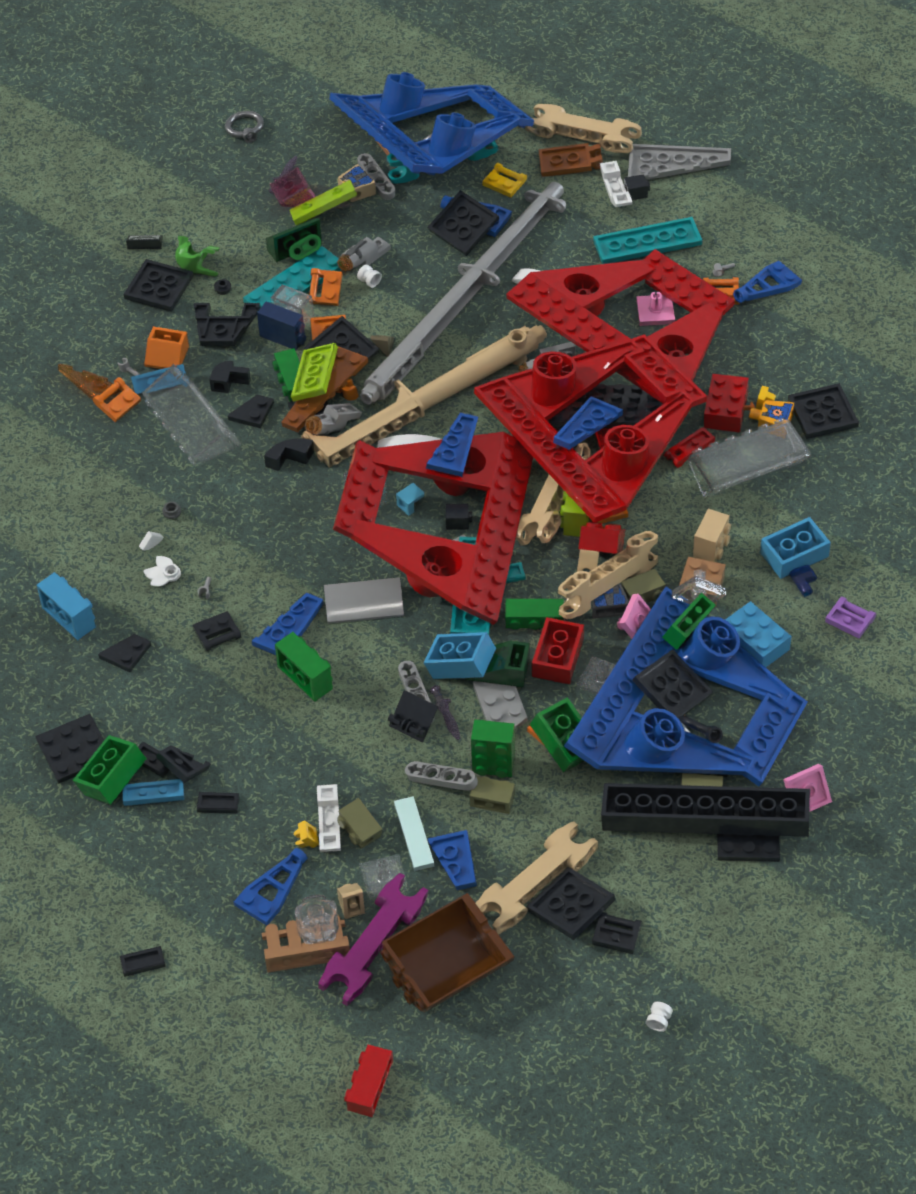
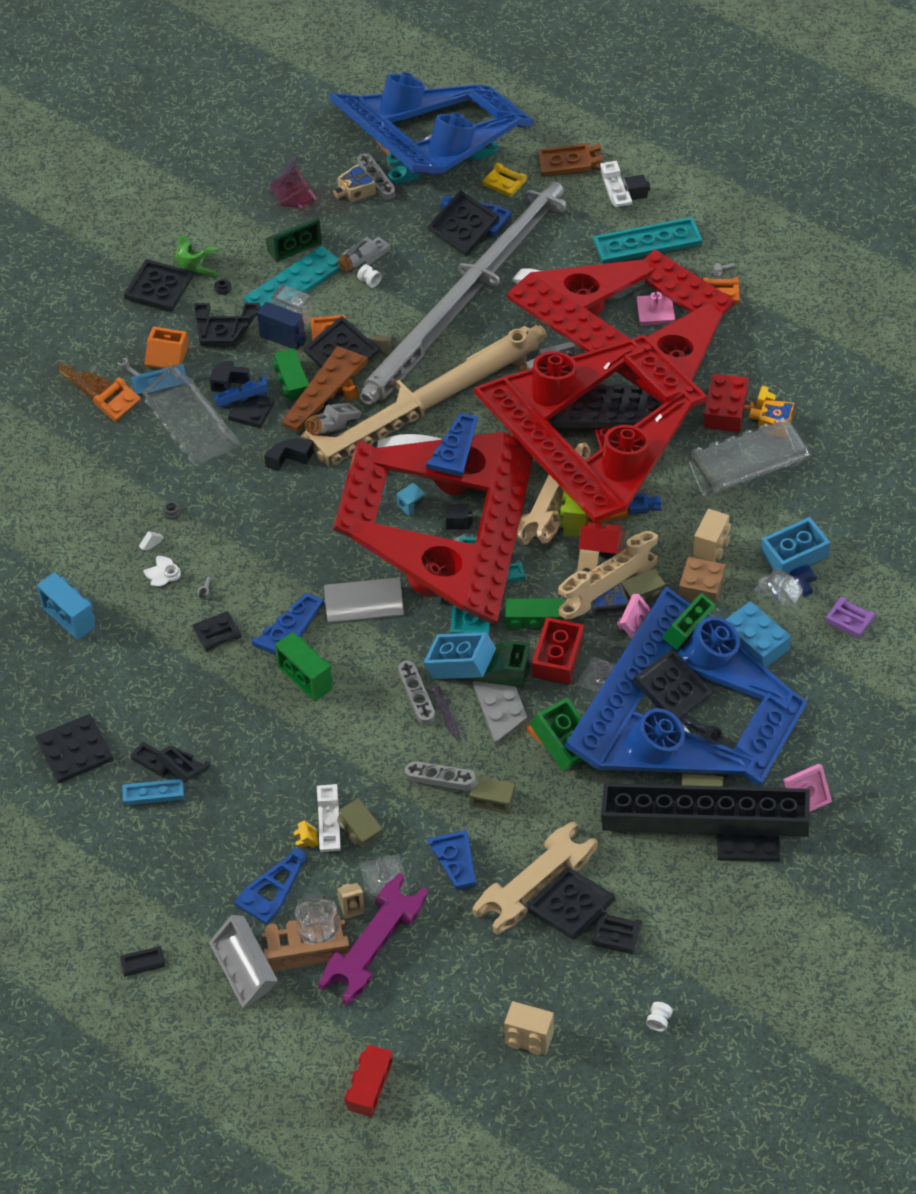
(109, 769): green brick -> none
(126, 652): black wing -> none
(144, 241): black slope -> none
(217, 802): black tile -> none
(242, 960): none -> light grey slope
(248, 134): flat silver piece -> none
(248, 389): none -> blue wing
(304, 247): green plate -> none
(314, 372): lime plate -> none
(323, 202): lime plate -> none
(330, 288): orange plate -> none
(413, 716): black hinge -> none
(414, 833): light aqua tile -> none
(444, 953): reddish brown cylinder -> none
(493, 748): green brick -> none
(529, 1028): none -> tan brick
(586, 421): blue wing -> none
(606, 133): tan piece -> none
(642, 503): none -> blue plate
(666, 160): light grey wing -> none
(693, 587): clear tile -> none
(698, 439): red plate -> none
(779, 272): blue plate -> none
(781, 586): none -> clear brick
(823, 411): black plate -> none

